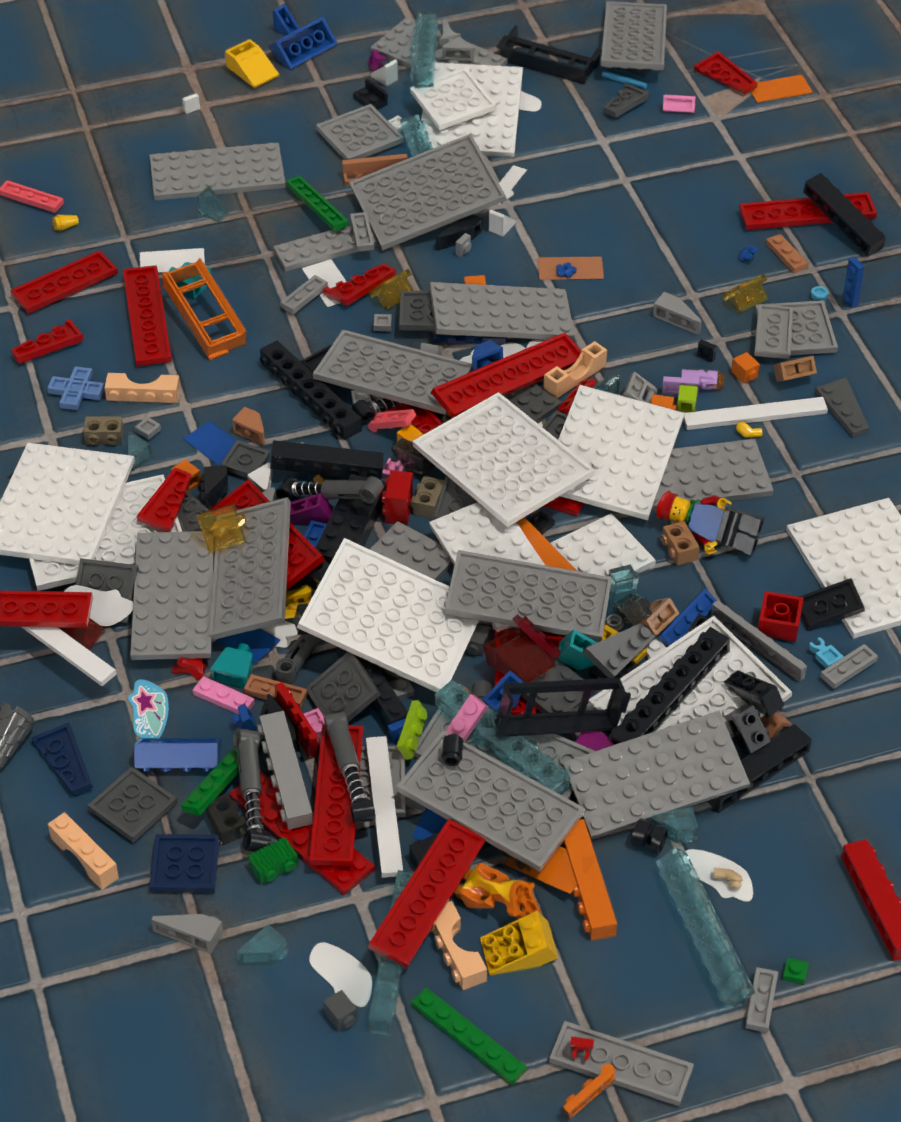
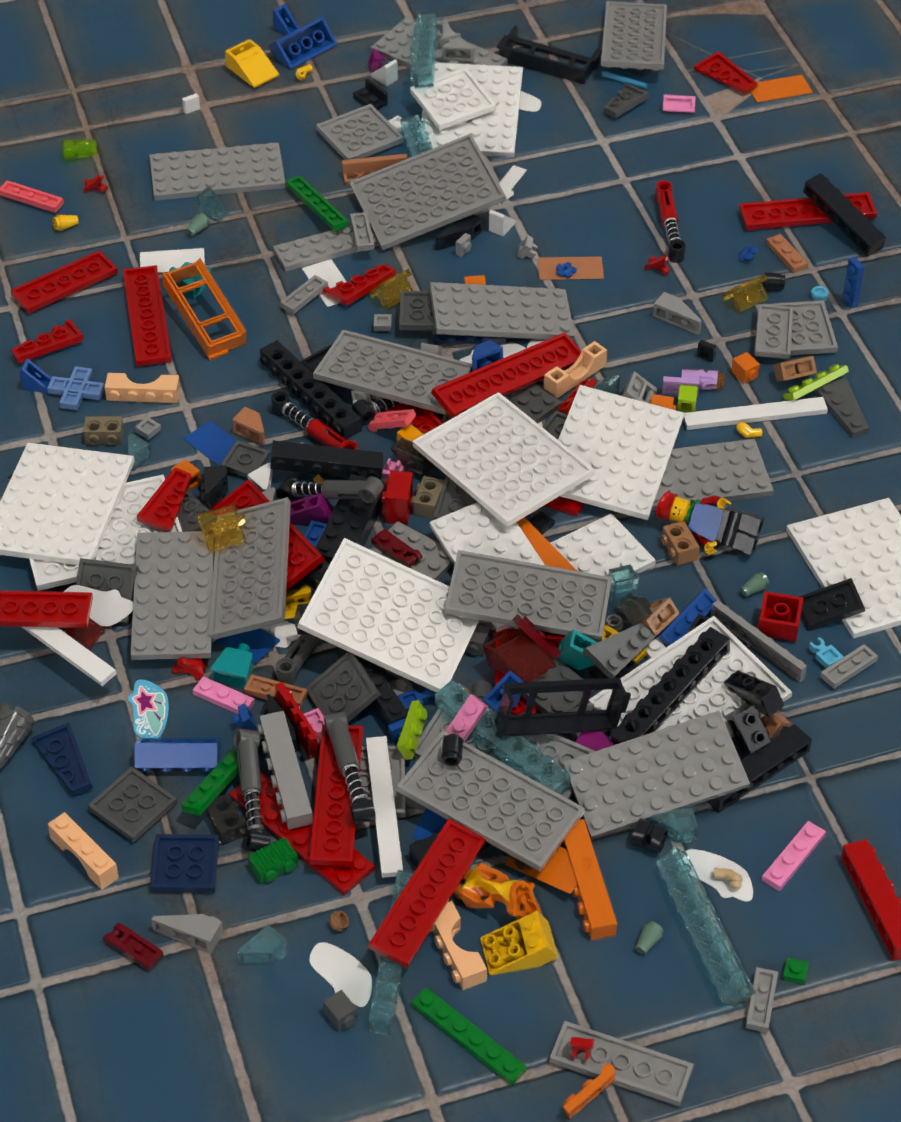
(34, 378): none -> blue slope
(78, 148): none -> clear neon green plant
(95, 184): none -> red piece
(133, 946): none -> dark red plate
(198, 223): none -> sand green cone
(301, 72): none -> yellow arm
(316, 429): none -> piece
(339, 921): none -> medium nougat plate
(396, 548): none -> dark red plate
(424, 697): none -> blue plate
(527, 248): none -> light grey tile
(649, 936): none -> sand green cone
(658, 264): none -> red piece
(670, 221): none -> piece
(755, 584): none -> sand green cone
(774, 281): none -> black brick
(793, 856): none -> bright pink plate
(811, 384): none -> lime plate

